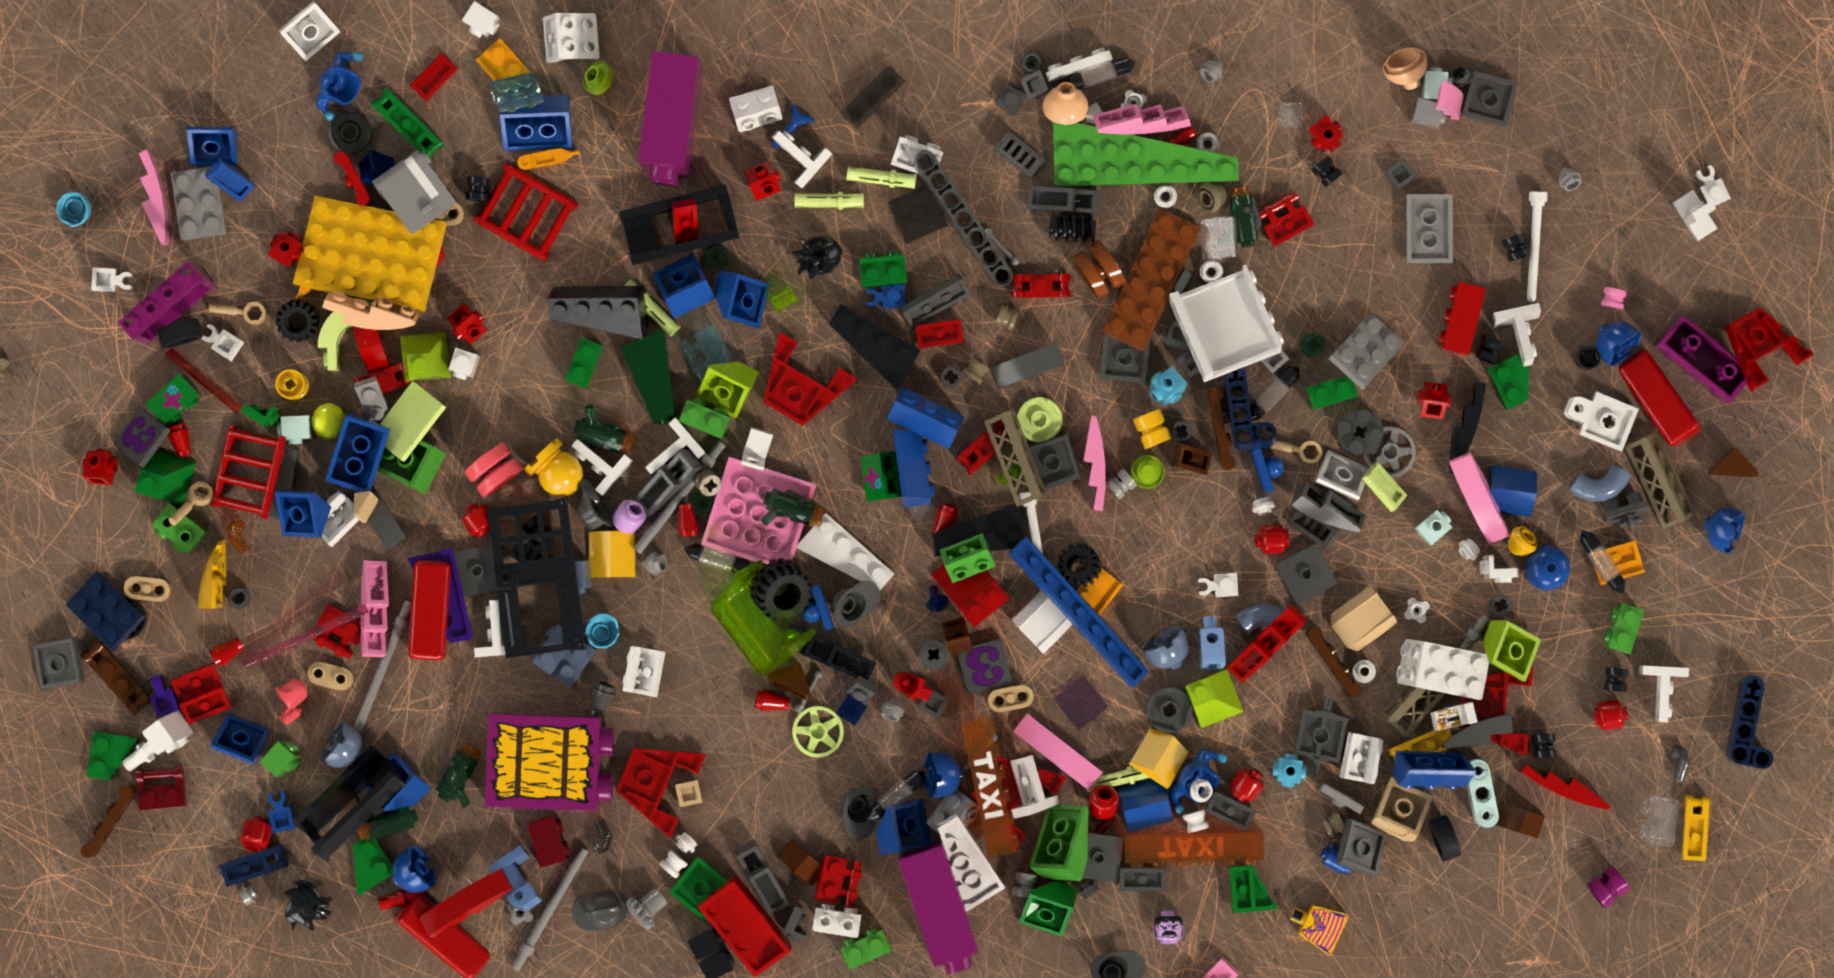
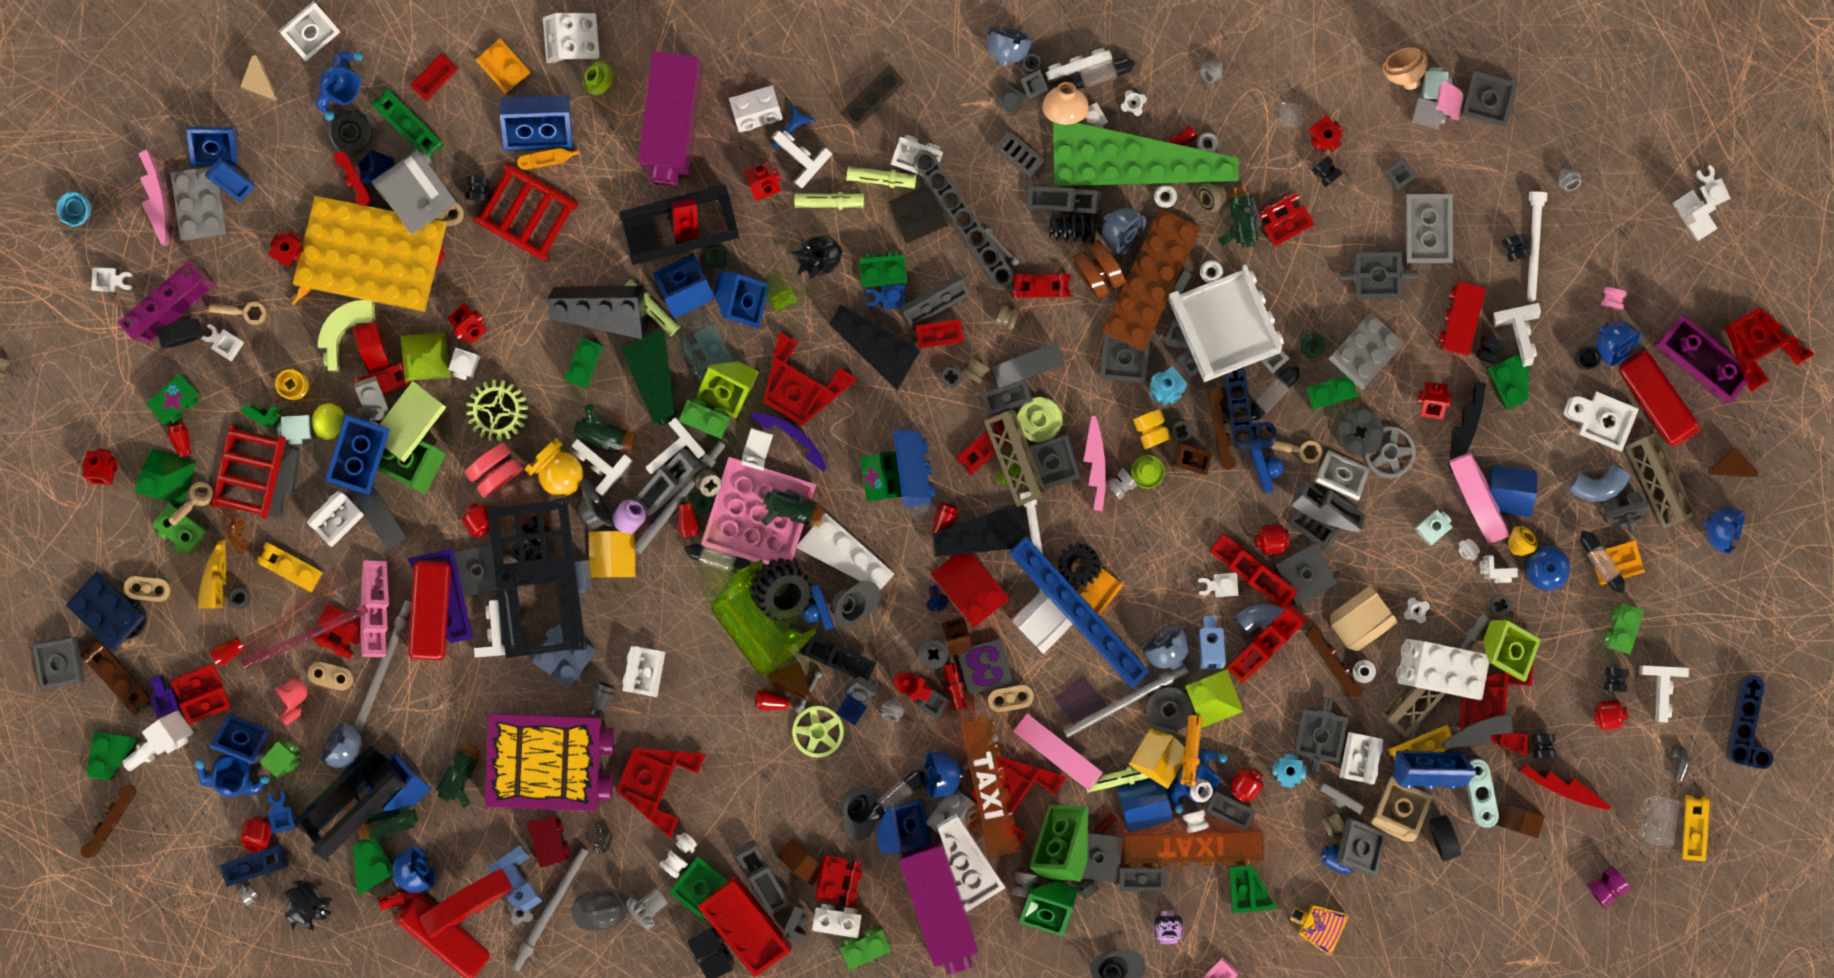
(141, 437): dark grey tile -> none
(161, 795): dark red plate -> none
(204, 381): clear red bar -> none
(230, 777): none -> blue piece
(257, 80): none -> tan slope
(283, 320): black tyre -> none
(290, 567): none -> yellow plate
(301, 513): blue slope -> none
(364, 505): tan slope -> none
(378, 316): light nougat slope -> none
(481, 20): white brick -> none
(499, 399): none -> yellowish green gear
(516, 92): clear light blue plate -> none
(602, 630): medium azure hair -> none
(655, 563): light grey plate -> none
(688, 793): tan plate -> none
(768, 422): none -> dark purple slope
(925, 417): blue slope -> none
(954, 686): none -> red pin
(967, 558): bright green brick -> none
(1007, 45): none -> sand blue cylinder
(1007, 397): none -> dark grey plate
(1030, 788): white bracket -> none
(1103, 802): red head -> none
(1121, 229): none -> sand blue cylinder
(1135, 121): bright pink slope -> none
(1165, 679): none -> light grey bar
(1190, 760): none -> light orange pin
(1219, 238): clear piece -> none
(1253, 570): none -> red slope
(1263, 506): white plate -> none
(1378, 275): none -> dark grey plate
(1384, 486): yellowish green tile -> none
(1454, 716): white leg -> none
(1461, 76): dark grey plate -> none

